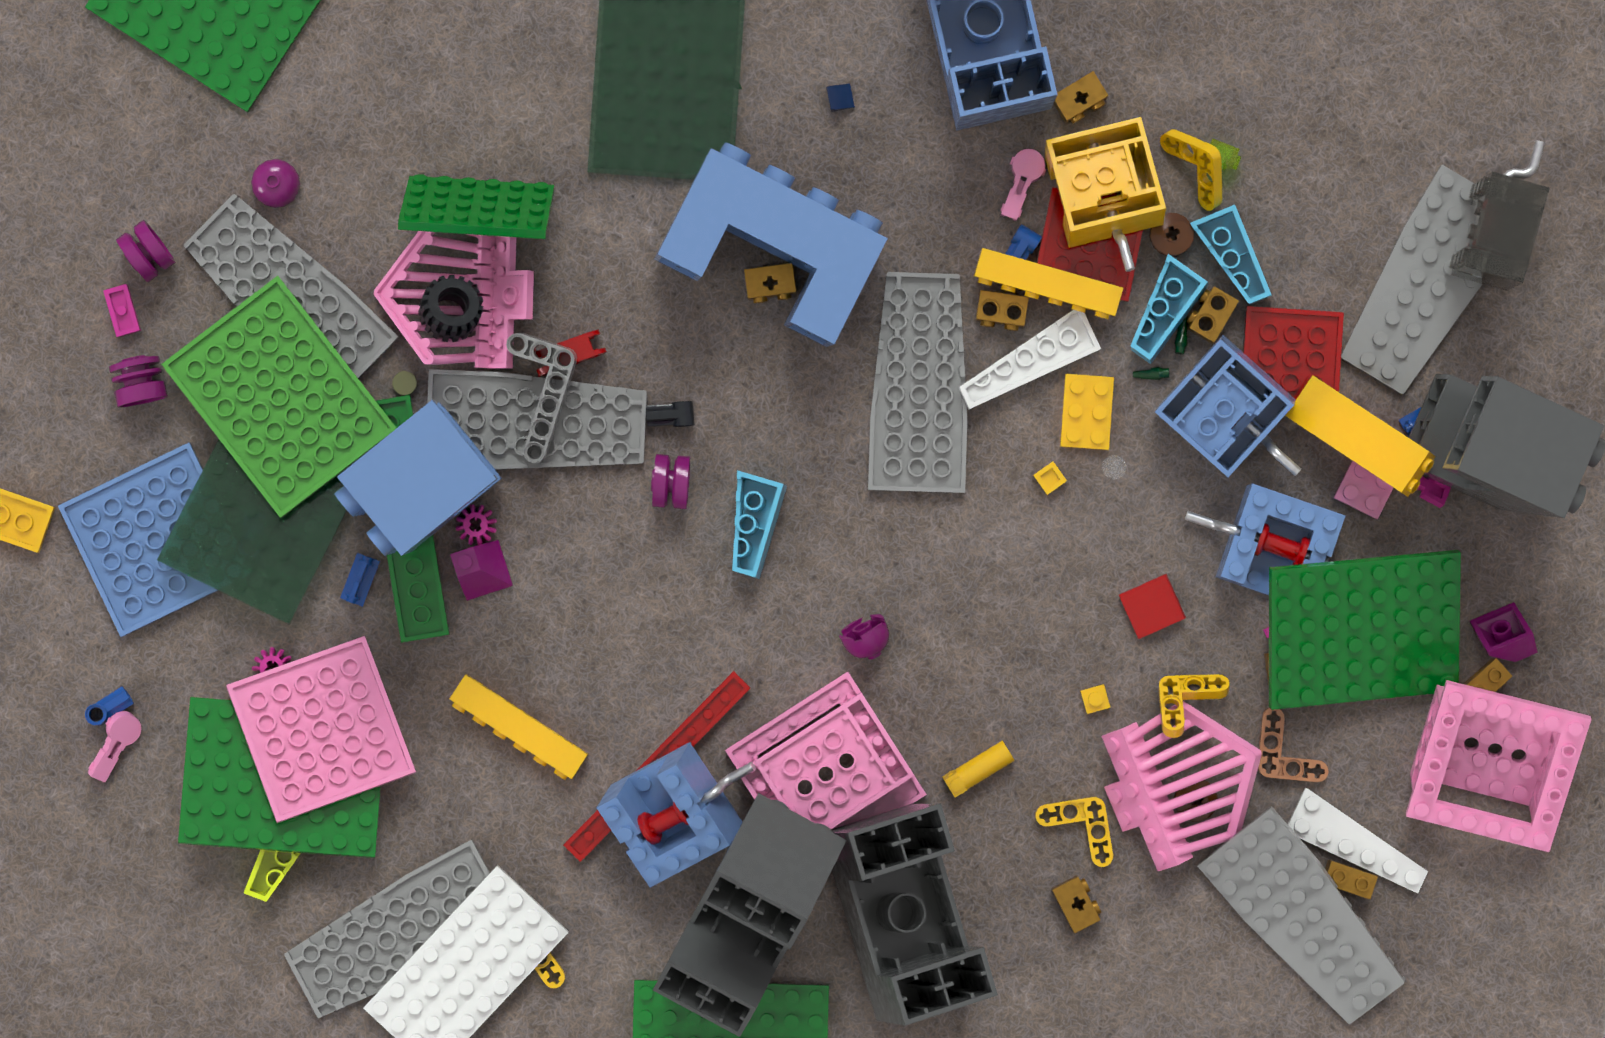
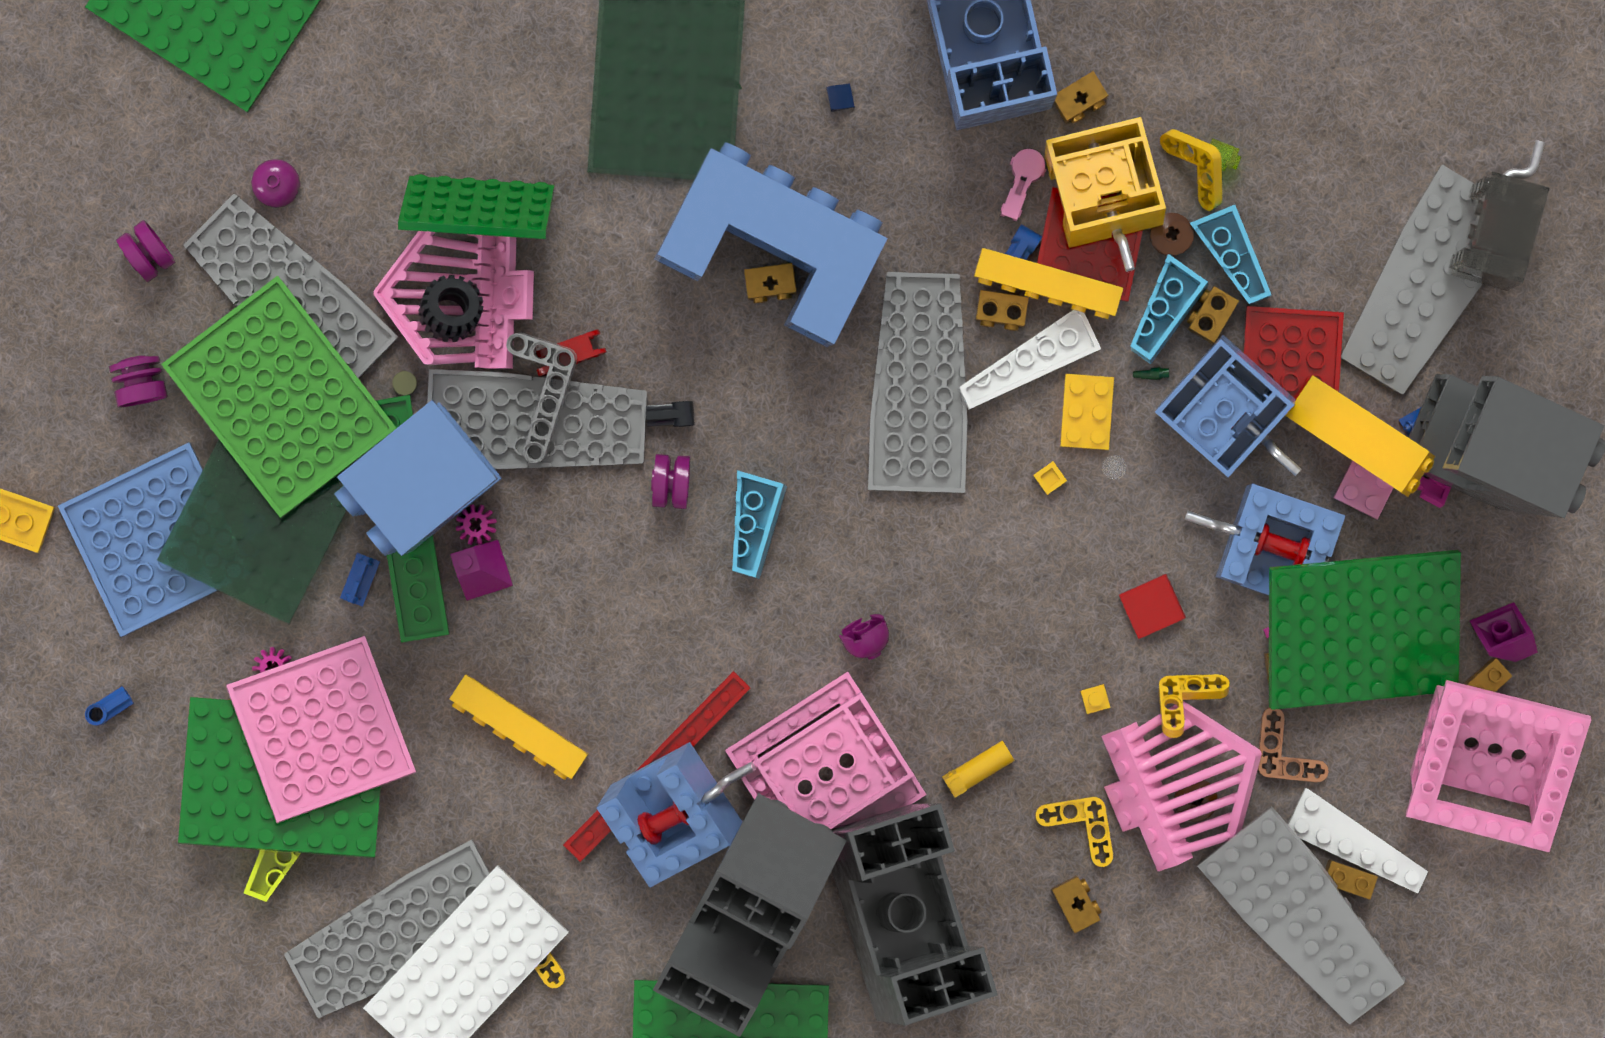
(122, 310): dark pink plate -> none
(122, 731): bright pink piece -> none
(1181, 339): dark green piece -> none

